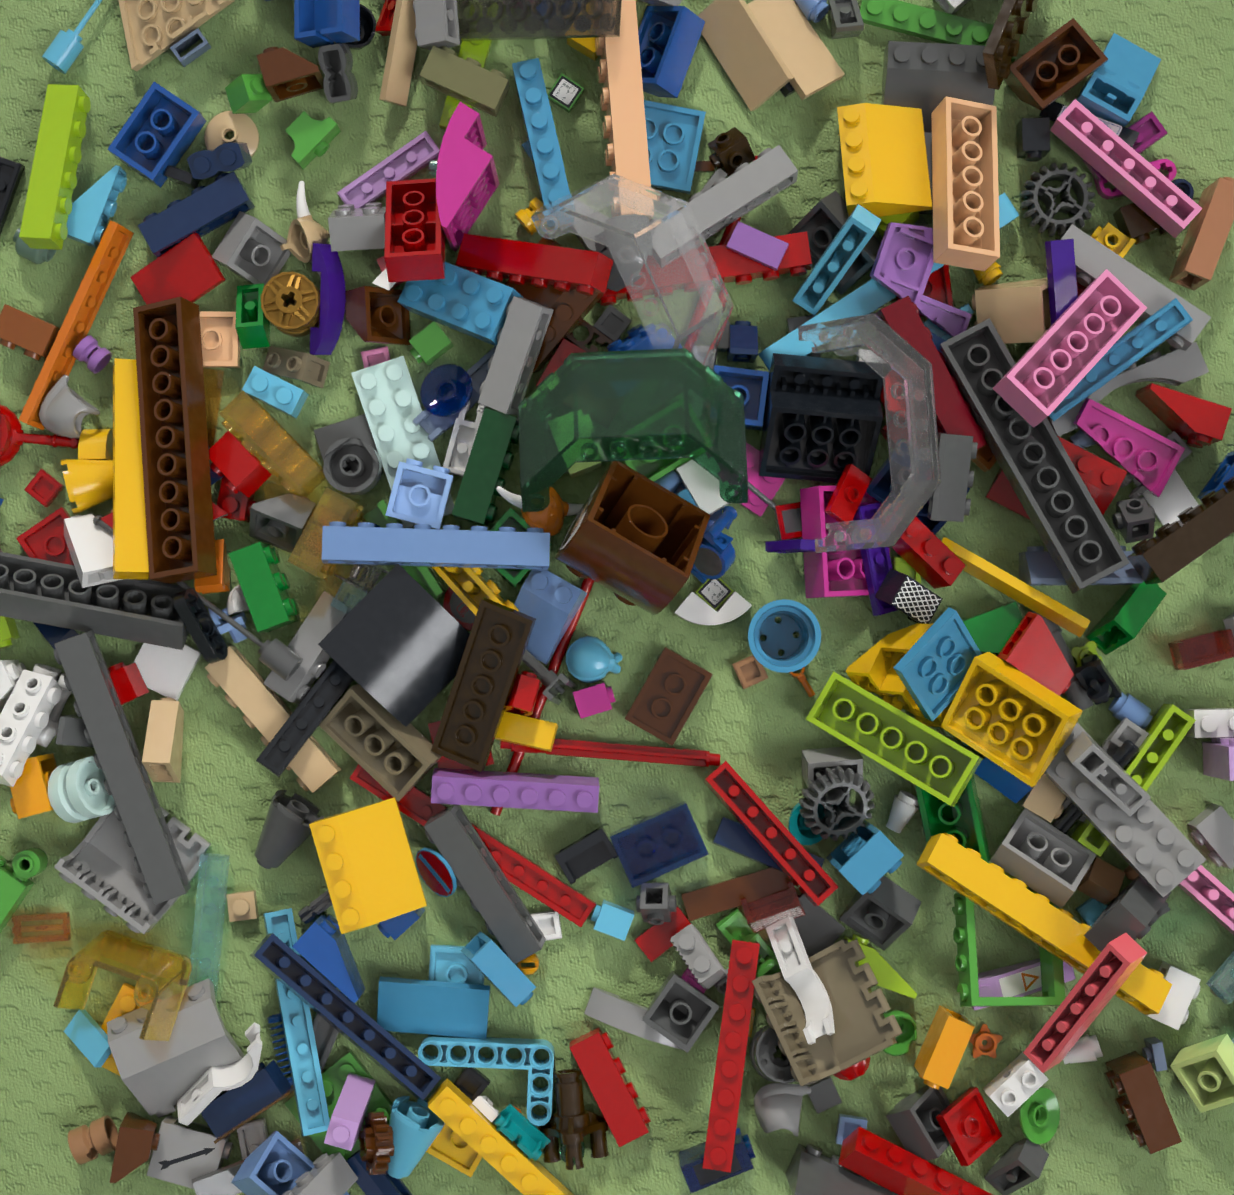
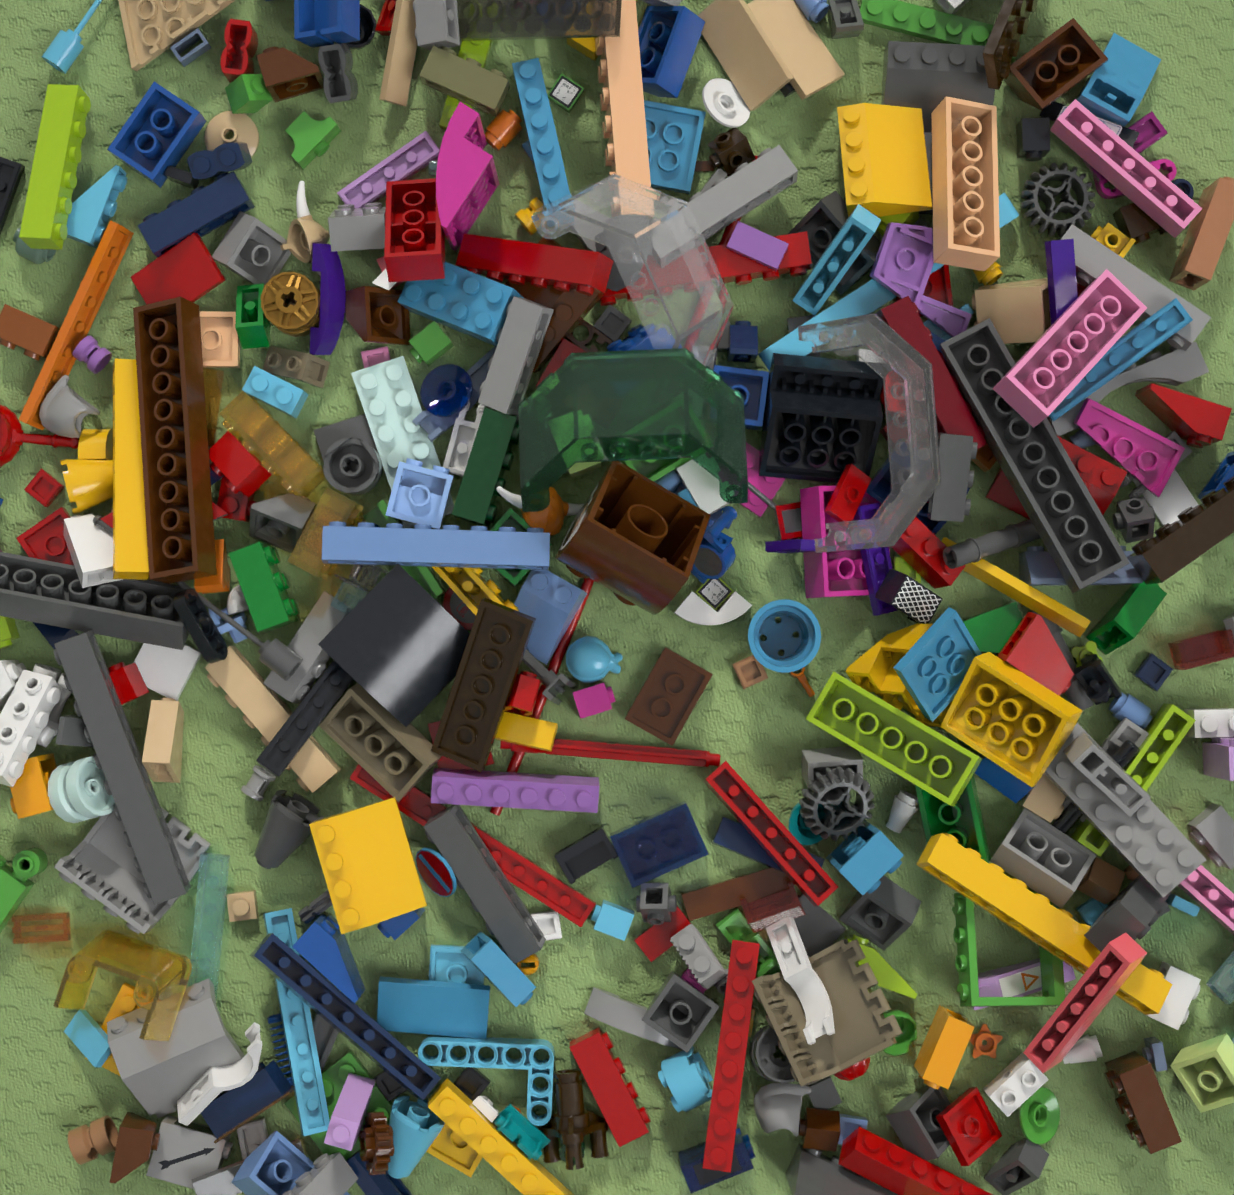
(240, 49): none -> red brick
(258, 783): none -> light grey bush
(389, 1087): none -> black tile
(503, 129): none -> orange brick
(687, 1080): none -> medium azure brick
(725, 103): none -> white dish
(820, 1129): none -> reddish brown brick
(989, 544): none -> dark grey piece
(1152, 672): none -> dark blue tile
(1182, 905): none -> medium azure tile

